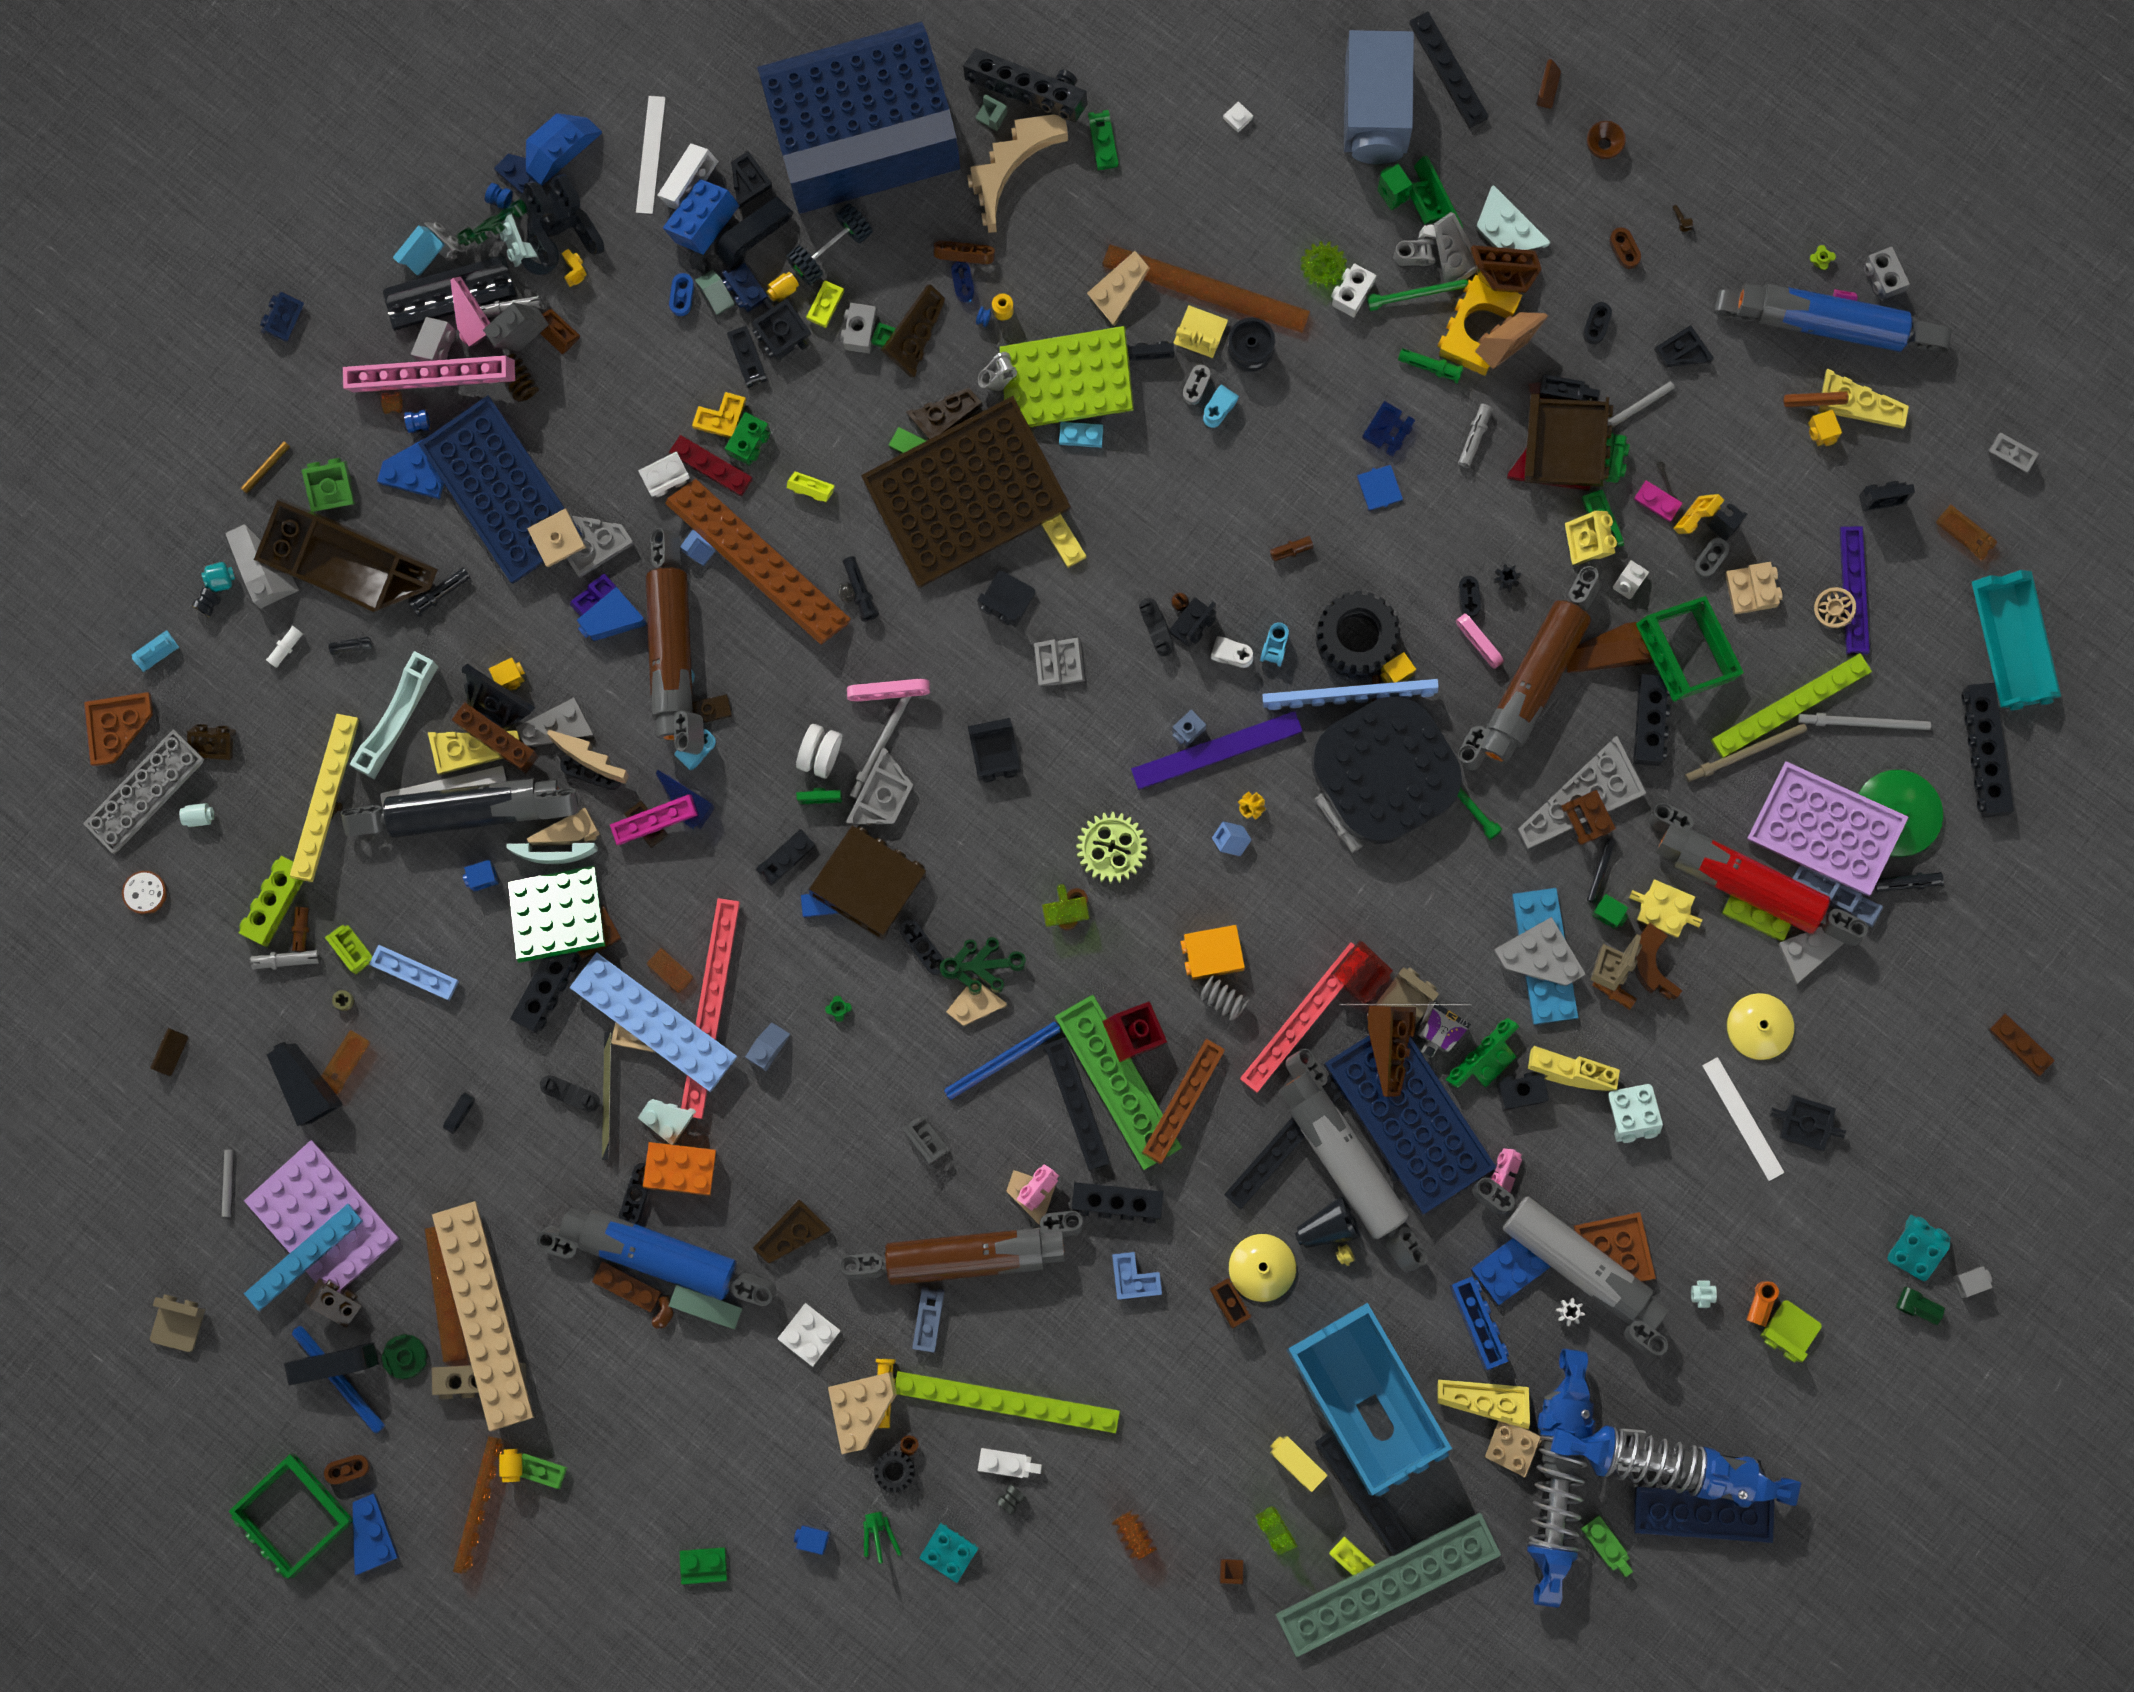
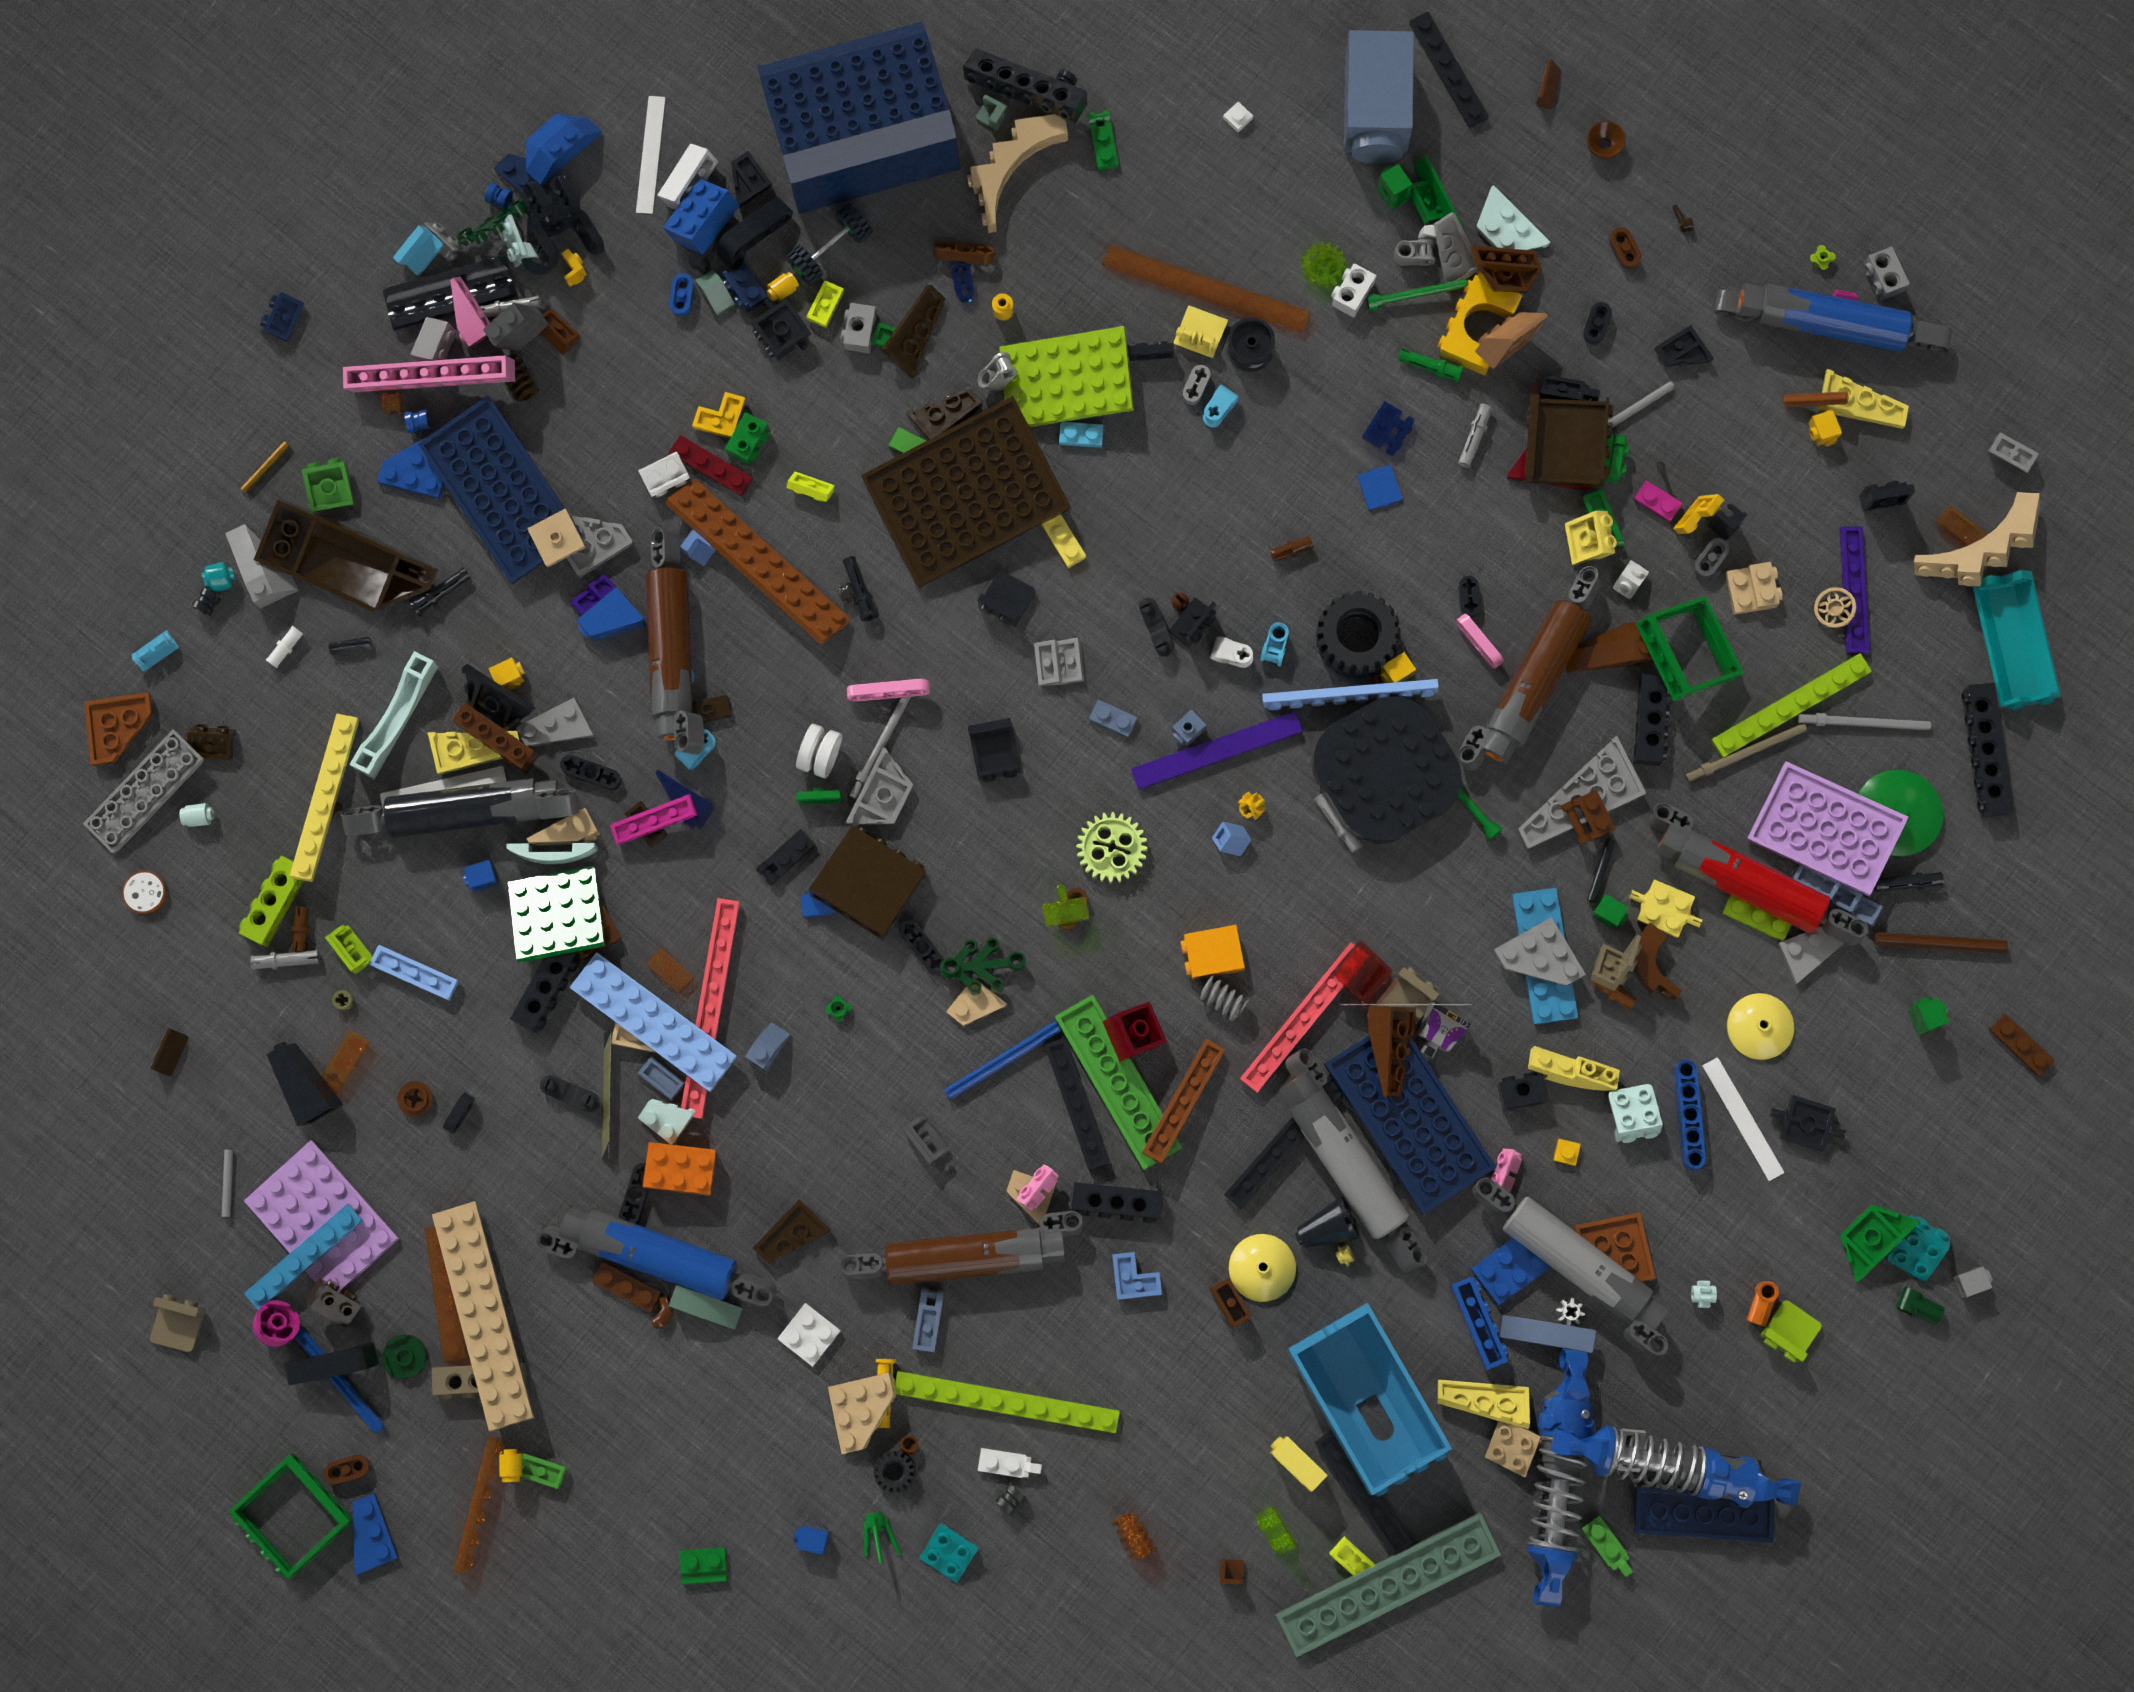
(275, 1324): none -> dark pink cylinder
(409, 1090): none -> reddish brown gear
(582, 752): tan slope -> none
(661, 1078): none -> sand blue tile
(746, 355): black plate -> none
(983, 316): blue bush -> none
(1112, 718): none -> sand blue plate
(1118, 286): tan wing -> none
(1488, 1058): green bracket -> none
(1512, 581): black gear -> none
(1547, 1333): none -> sand blue slope
(1566, 1152): none -> yellow plate
(1694, 1105): none -> blue beam
(1874, 1237): none -> green wing
(1928, 1015): none -> green brick
(1940, 942): none -> reddish brown axle
(1993, 550): none -> tan arch

